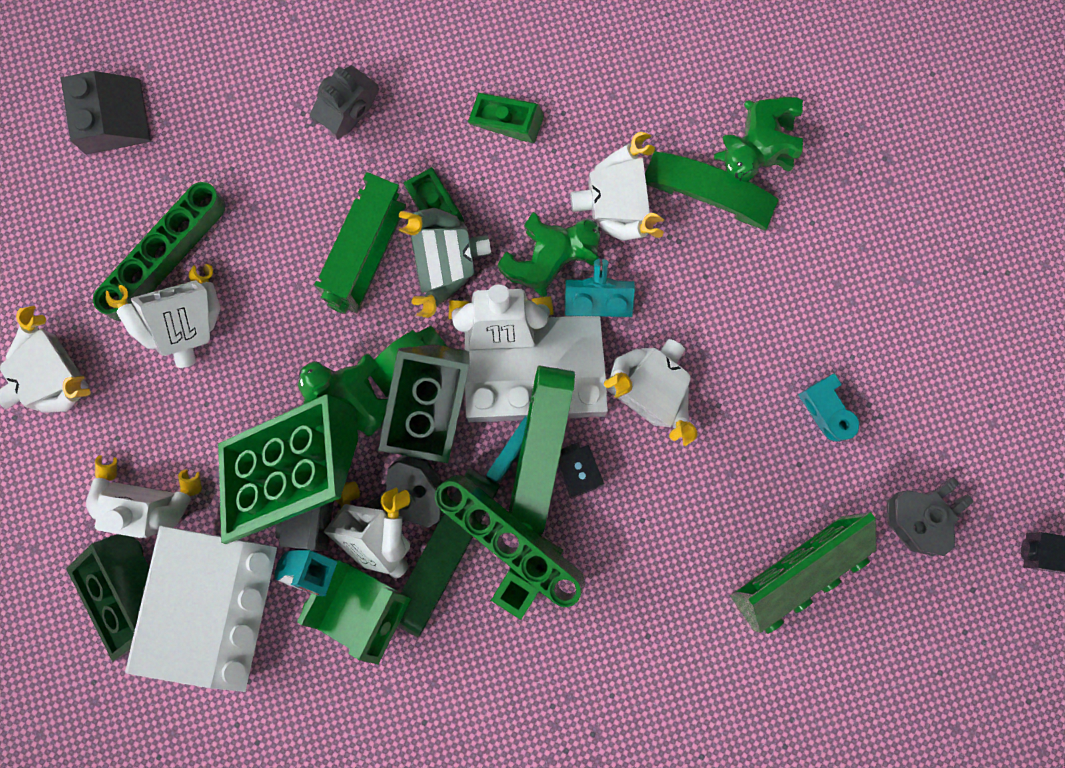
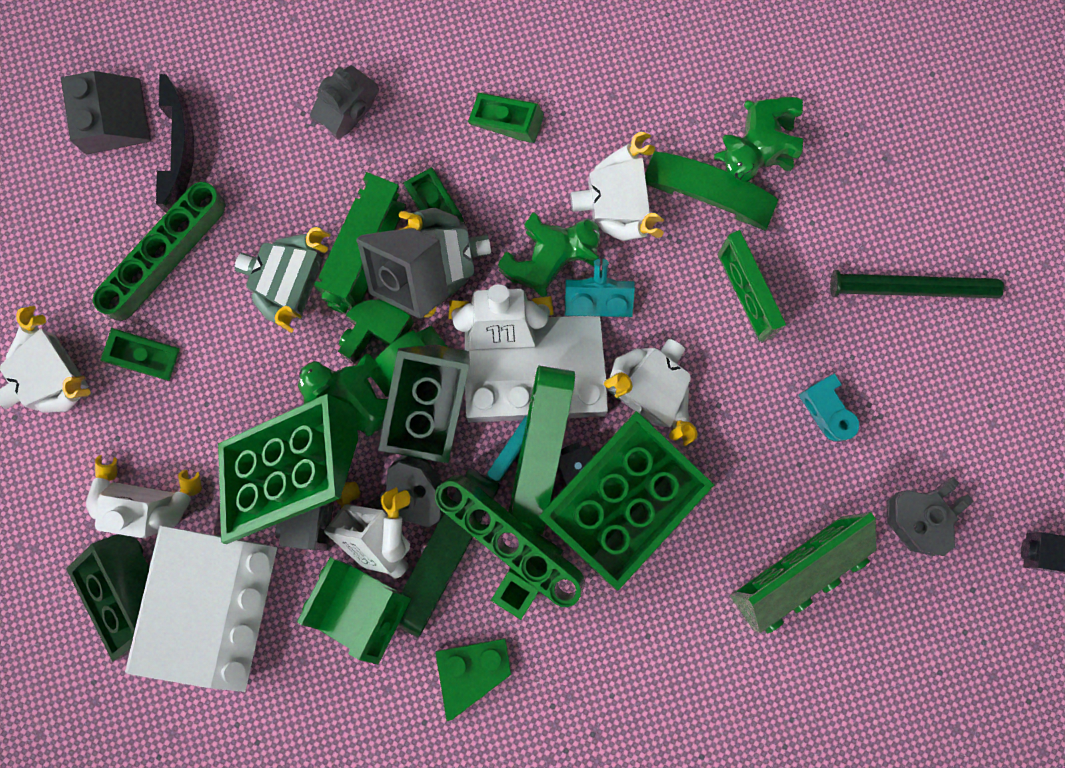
(139, 354): none -> green slope
(173, 183): none -> black slope
(173, 317): white torso -> none
(284, 275): none -> torso
(305, 571): teal leg -> none
(372, 320): none -> green brick
(404, 269): none -> dark grey slope
(470, 673): none -> green wing
(626, 501): none -> green slope
(750, 287): none -> green tile
(915, 286): none -> dark green axle

